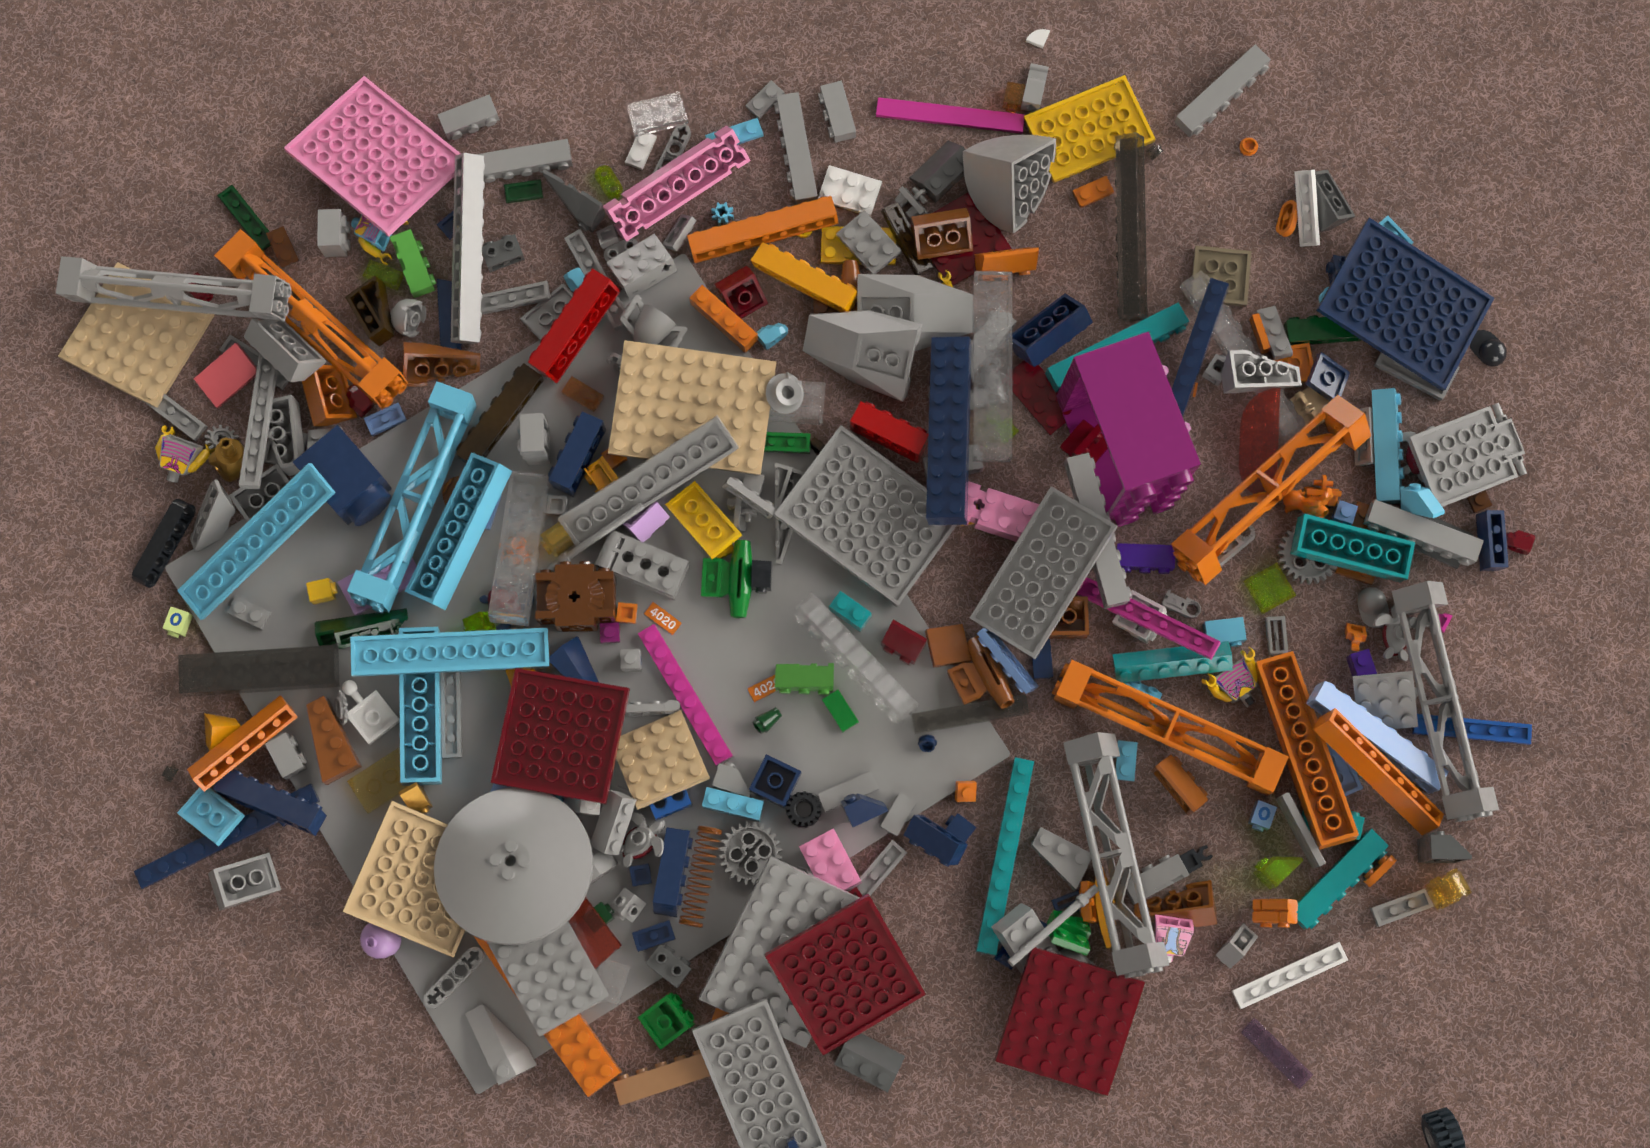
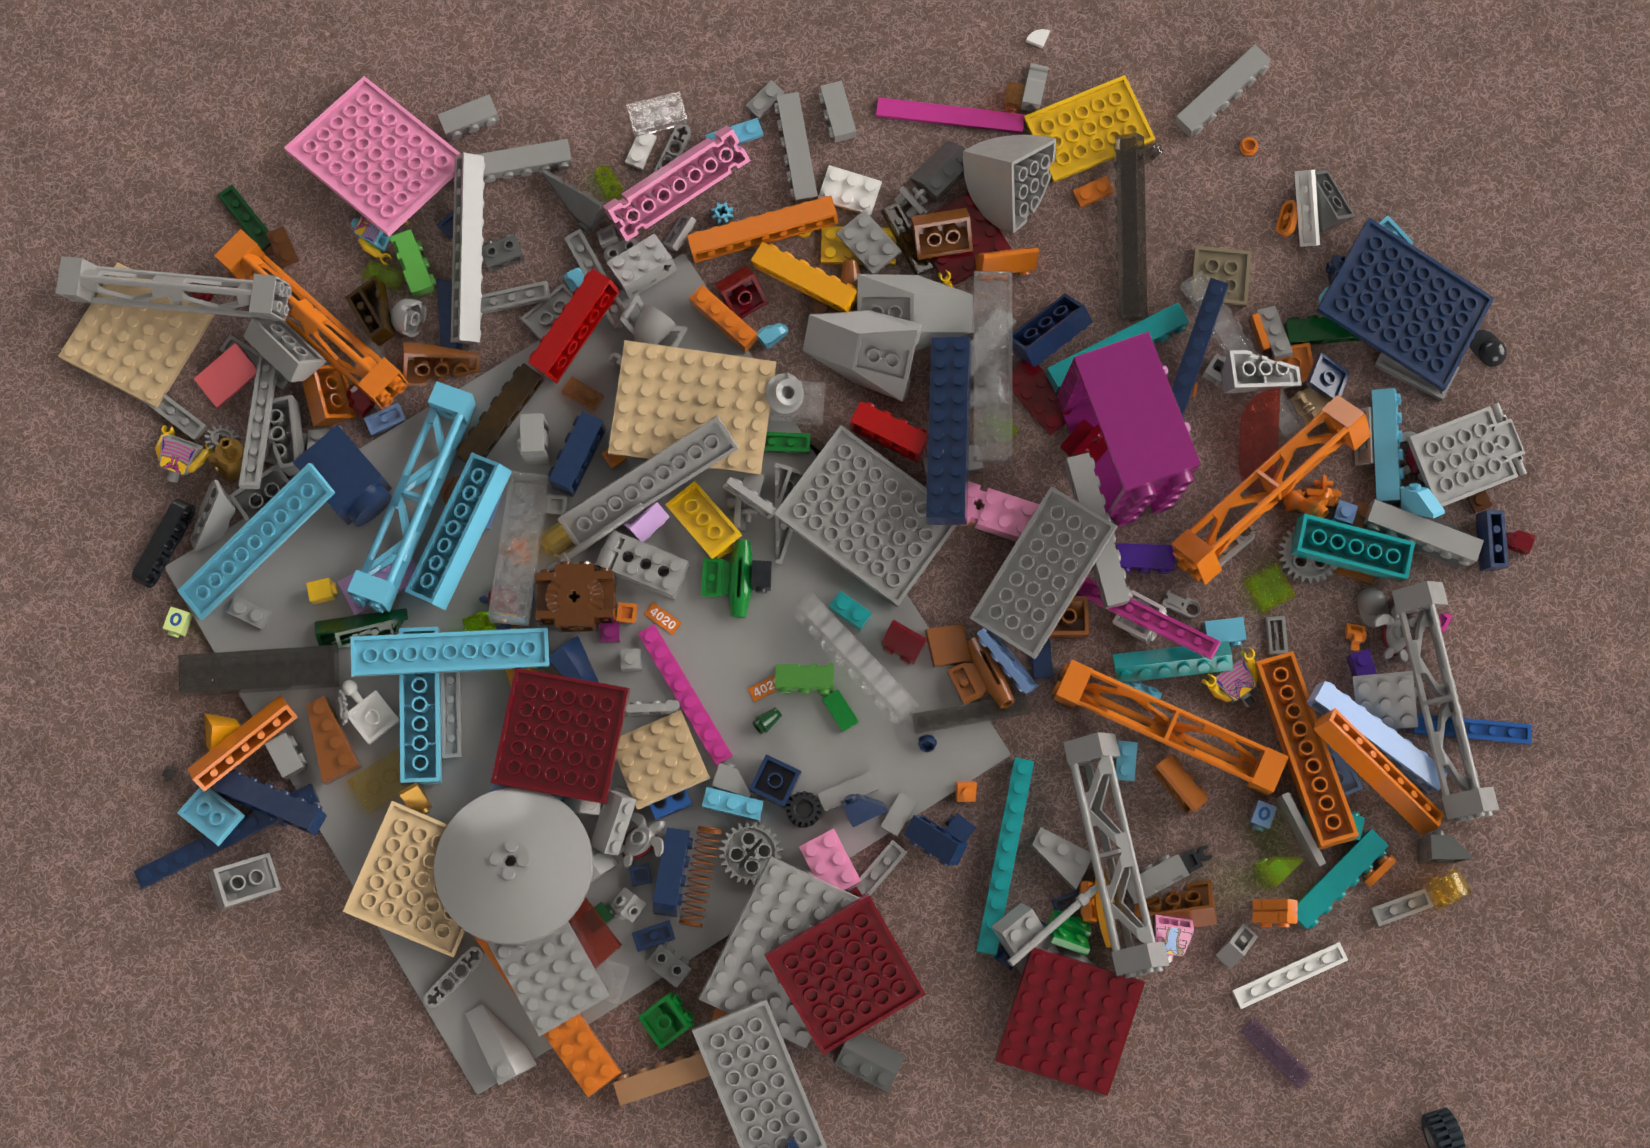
(333, 233): light grey brick -> none
(379, 942): lavender cylinder -> none
(523, 191): dark green tile -> none
(600, 474): light orange hinge -> none

